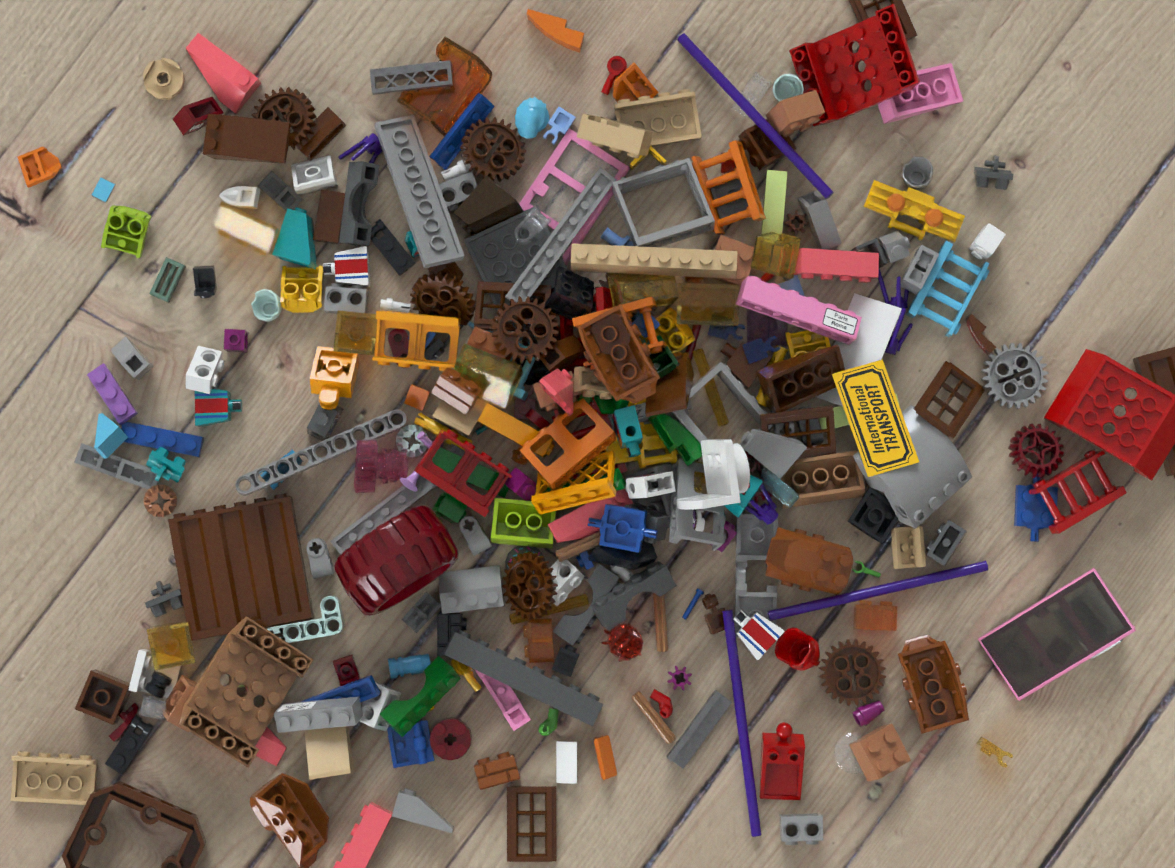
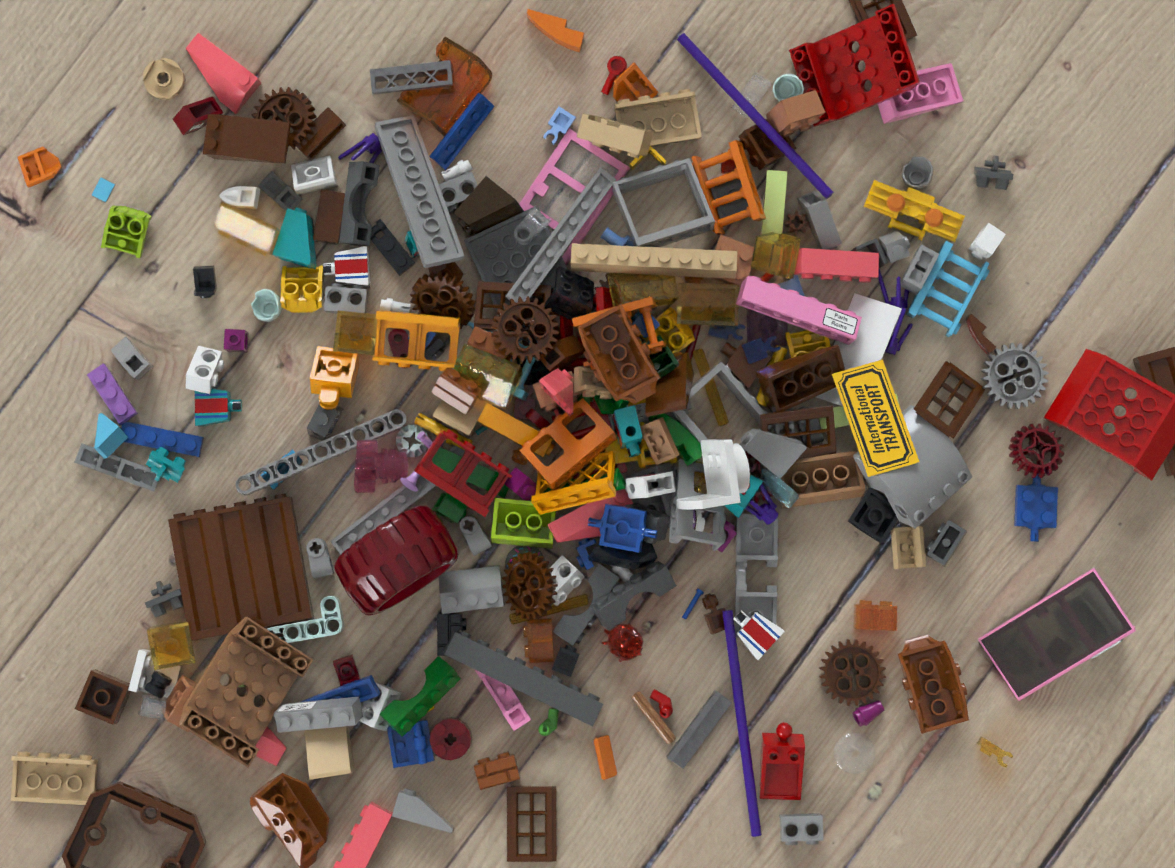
(127, 717): dark red slope -> none
(129, 745): black plate -> none
(152, 495): nougat gear -> none
(175, 281): sand green tile -> none
(412, 664): dark azure axle -> none
(417, 397): orange slope -> none
(421, 612): dark grey hips -> none
(465, 670): yellow plate -> none
(477, 139): reddish brown gear -> none
(531, 117): medium azure hair -> none
(566, 762): white slope -> none
(578, 547): medium nougat axle -> none
(659, 441): none -> medium nougat bracket
(660, 623): medium nougat axle -> none
(680, 683): magenta gear -> none
(797, 649): red helmet -> none
(808, 561): dark orange slope -> none
(866, 570): bright green hand -> none
(877, 590): dark purple piece -> none
(880, 752): nougat brick -> none
(1077, 511): red fence -> none

